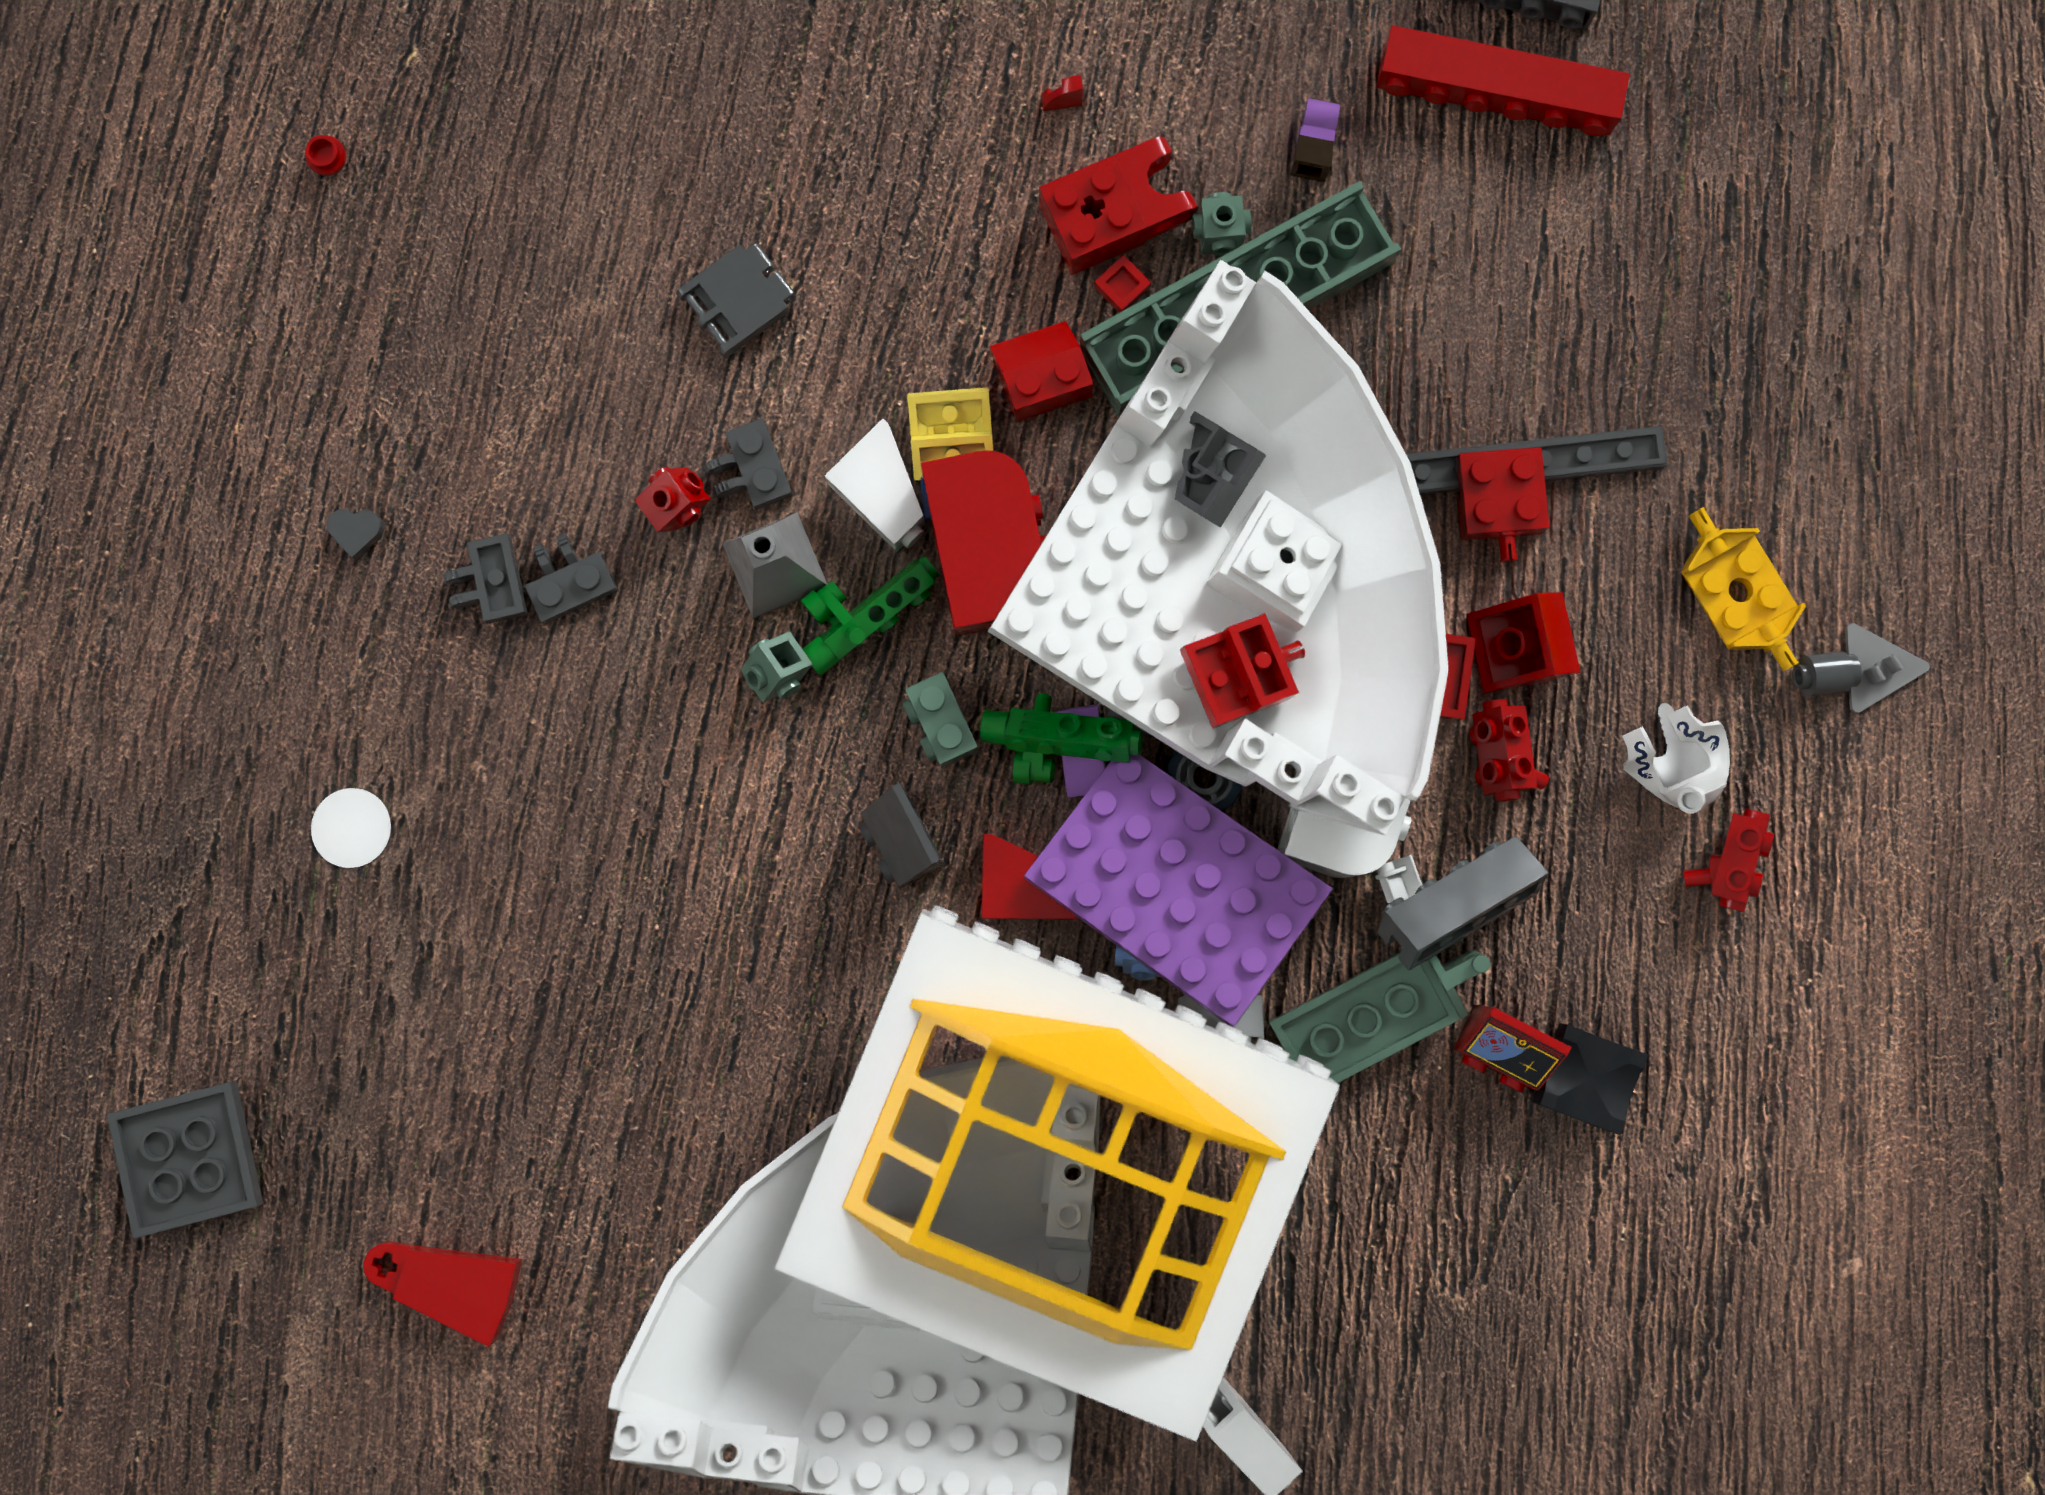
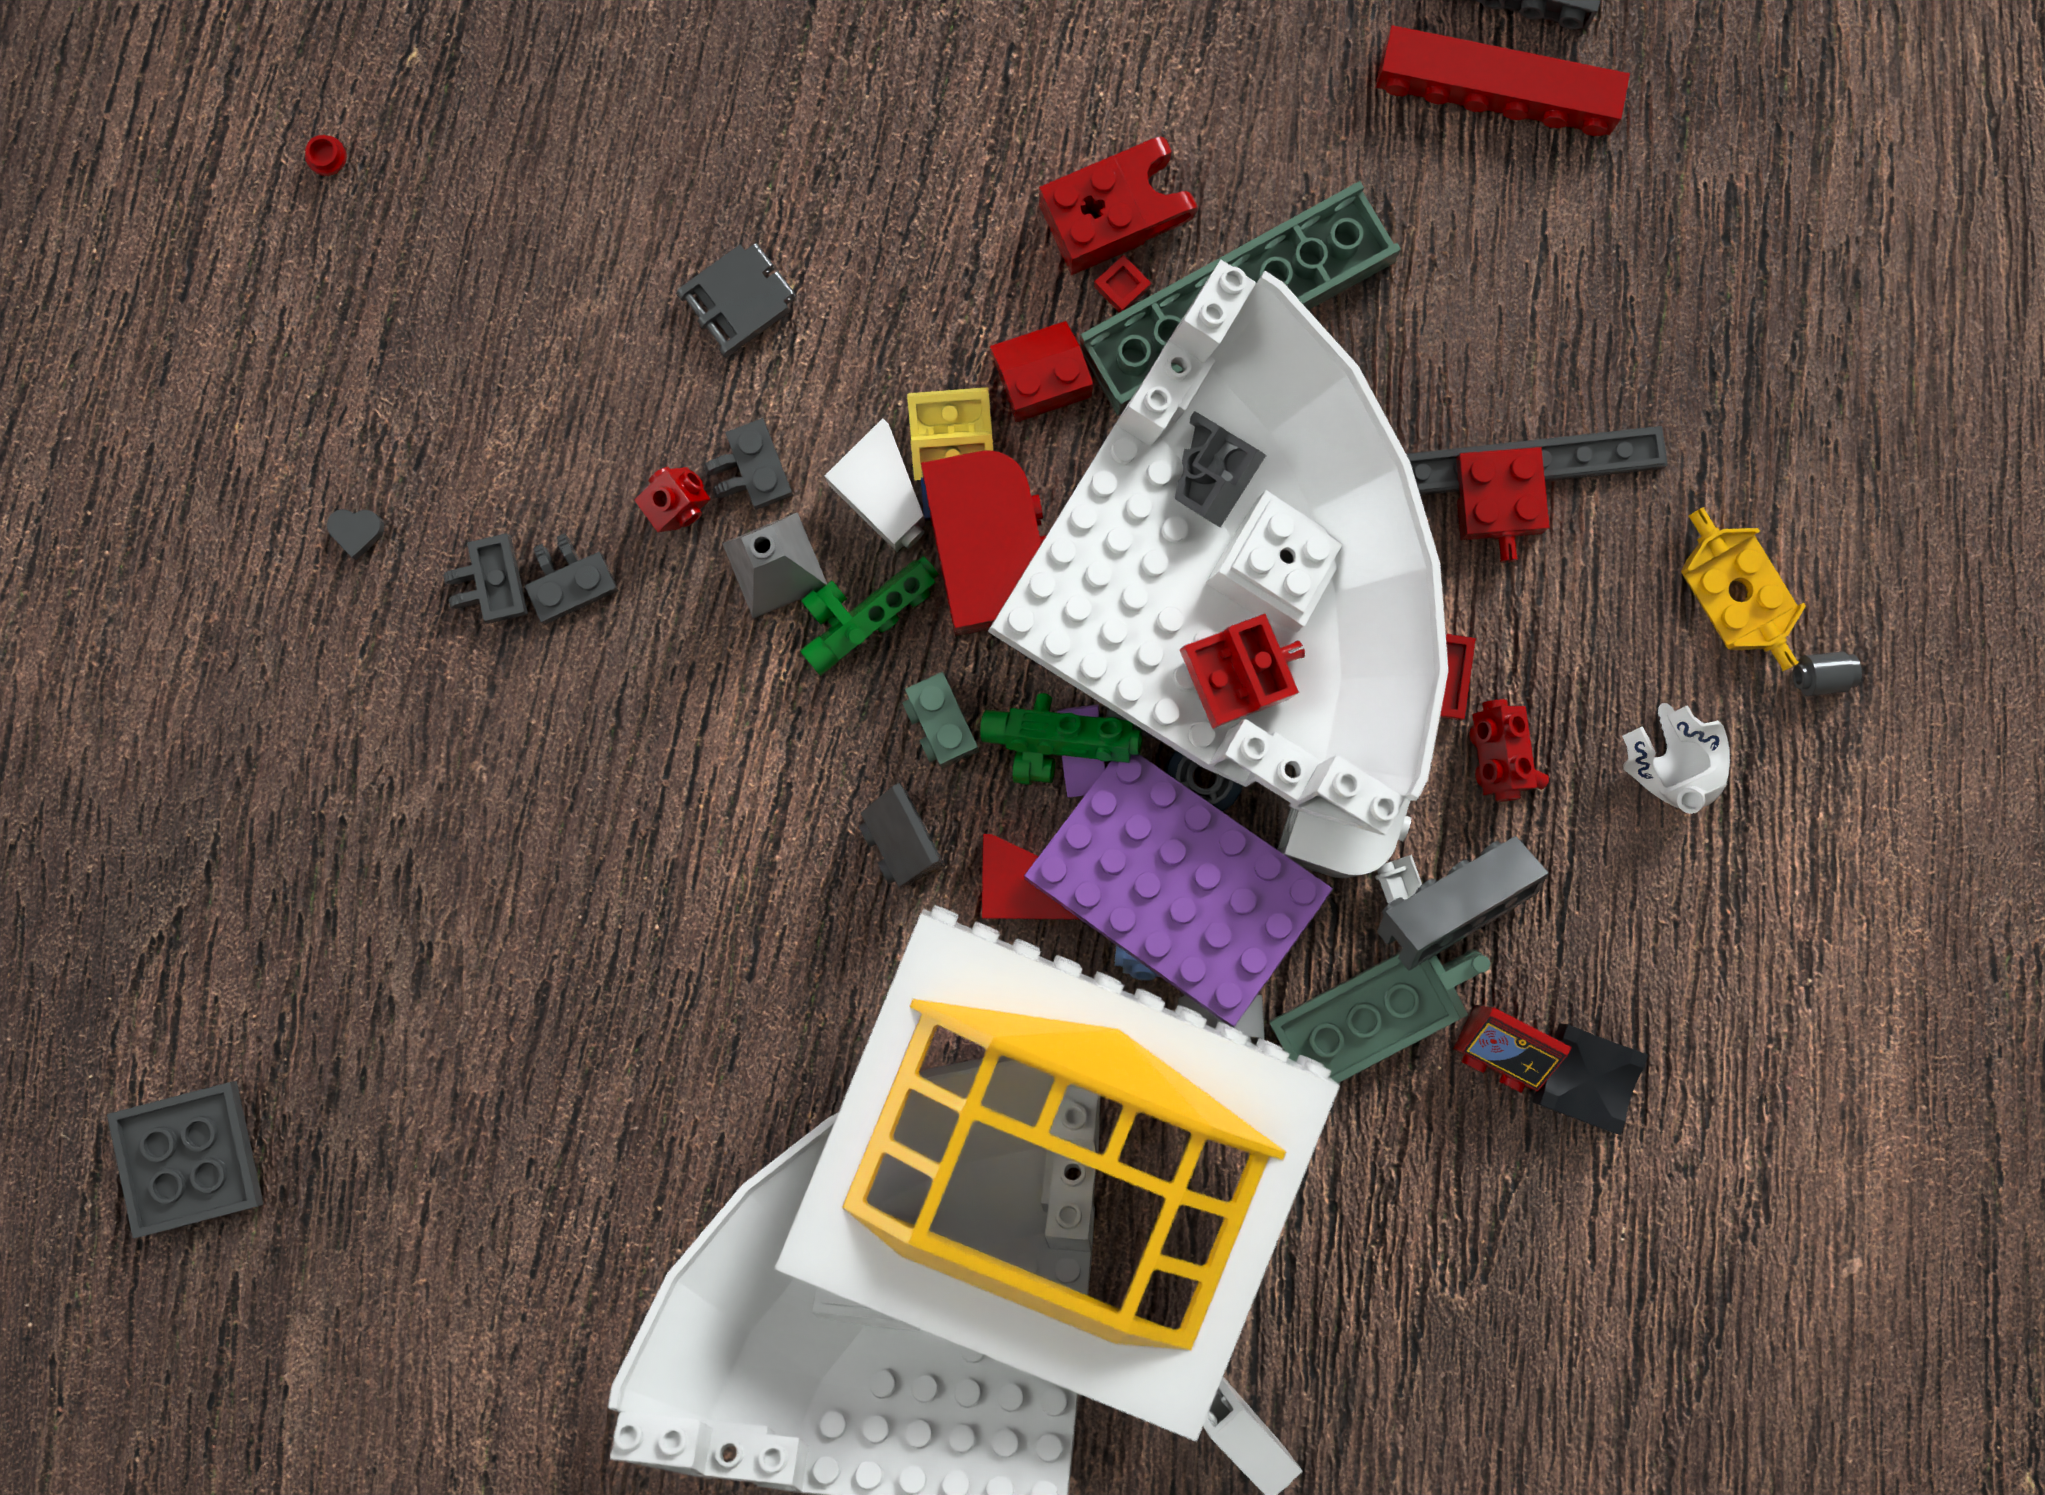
(350, 828): white sticker -> none
(450, 1286): red piece -> none
(776, 667): sand green brick -> none
(1064, 97): red tile -> none
(1221, 223): sand green brick -> none
(1315, 140): leg -> none
(1523, 642): red slope -> none
(1734, 872): red brick -> none
(1883, 667): light grey piece -> none

